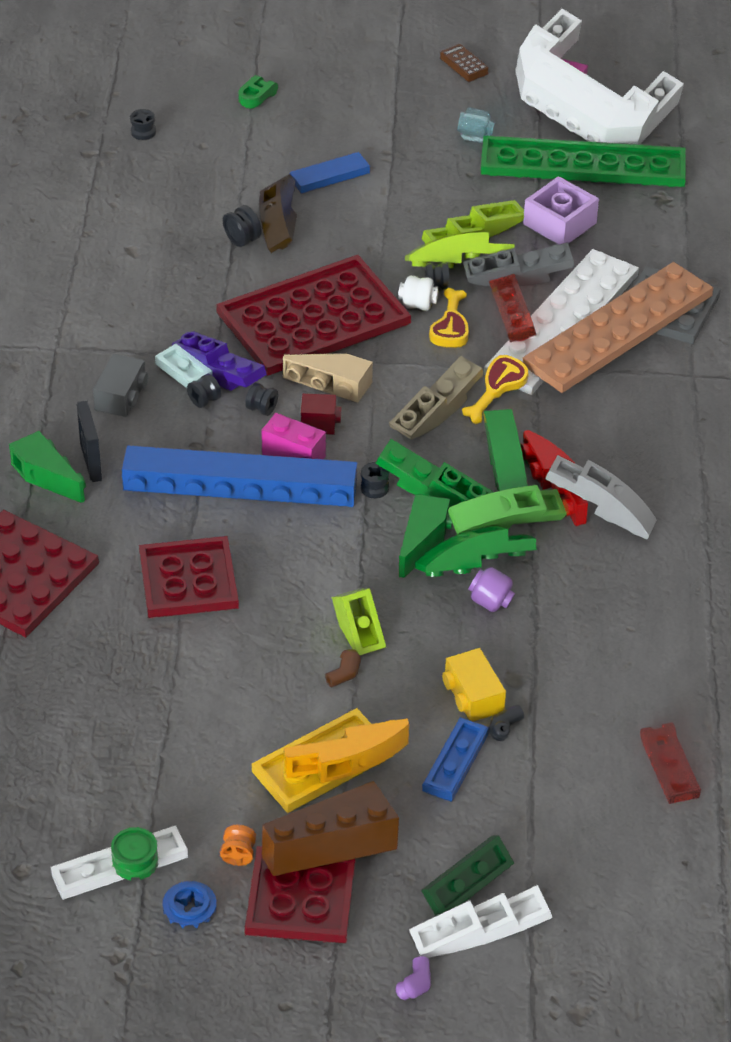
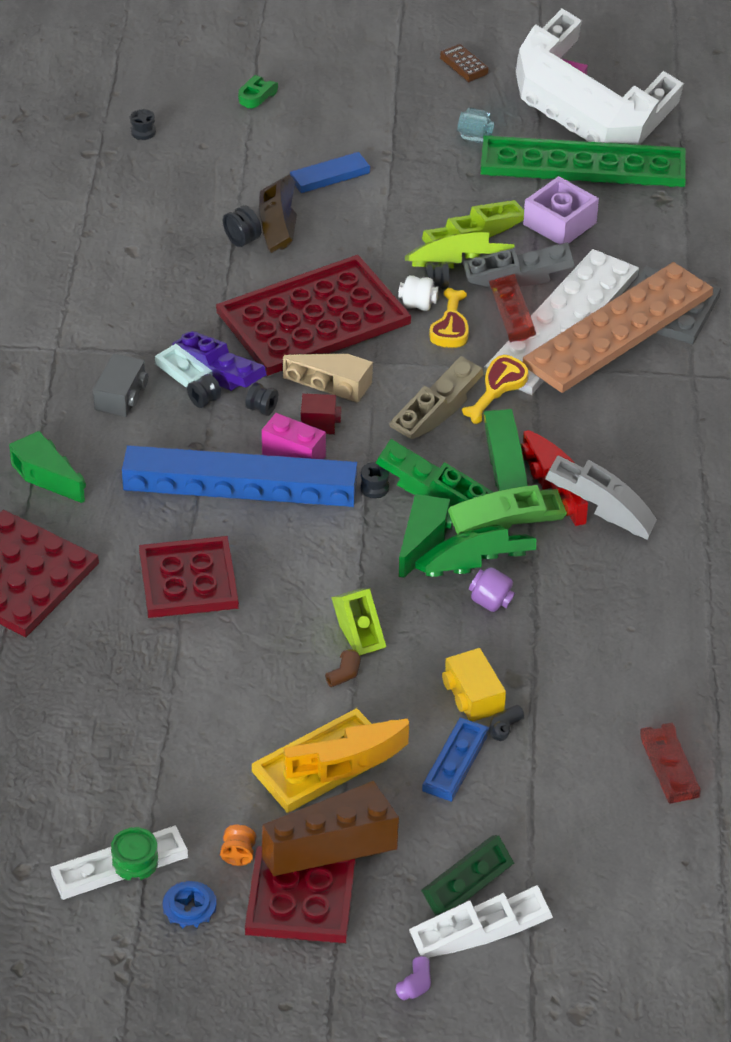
(89, 441): black tile -> none

